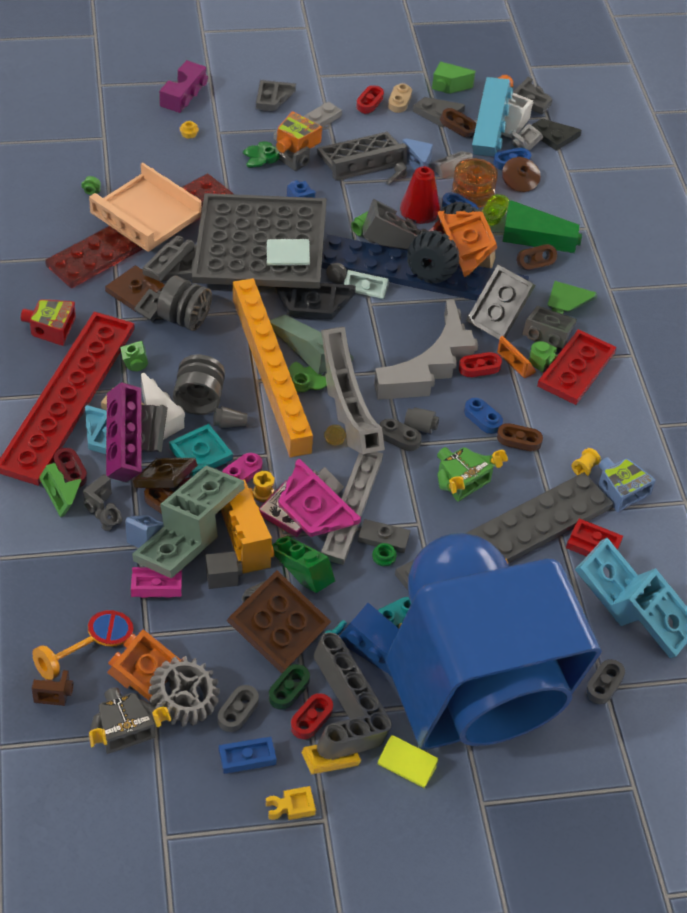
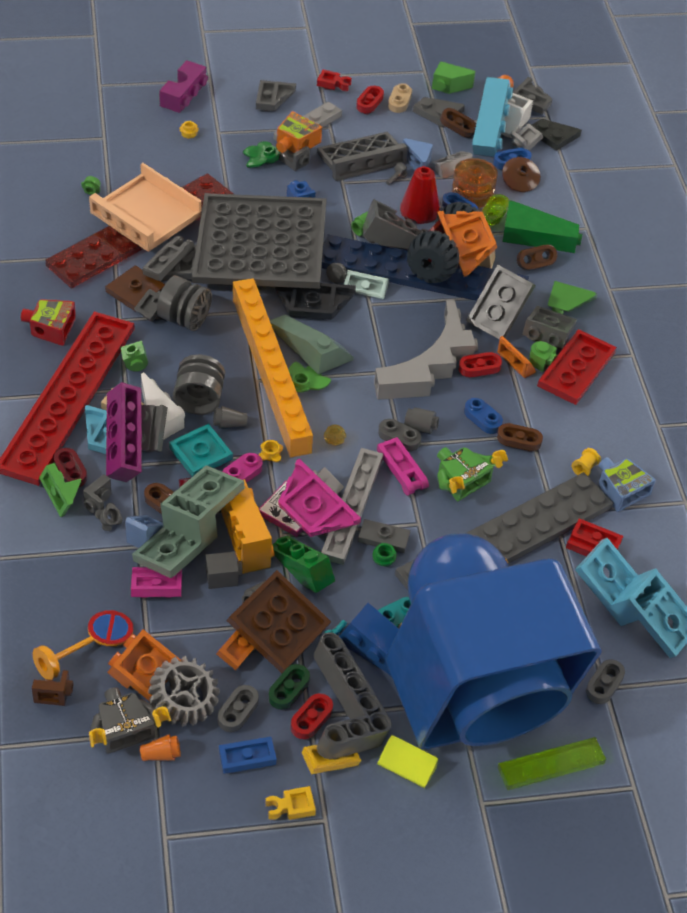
(162, 749): none -> orange cone
(165, 472): dark brown plate -> none
(235, 650): none -> orange plate
(263, 486): yellow bush -> none
(271, 451): none -> yellow plate
(288, 252): light aqua slope -> none
(331, 80): none -> red plate
(361, 429): light grey arch -> none
(403, 466): none -> dark pink plate
(551, 763): none -> clear neon green tile

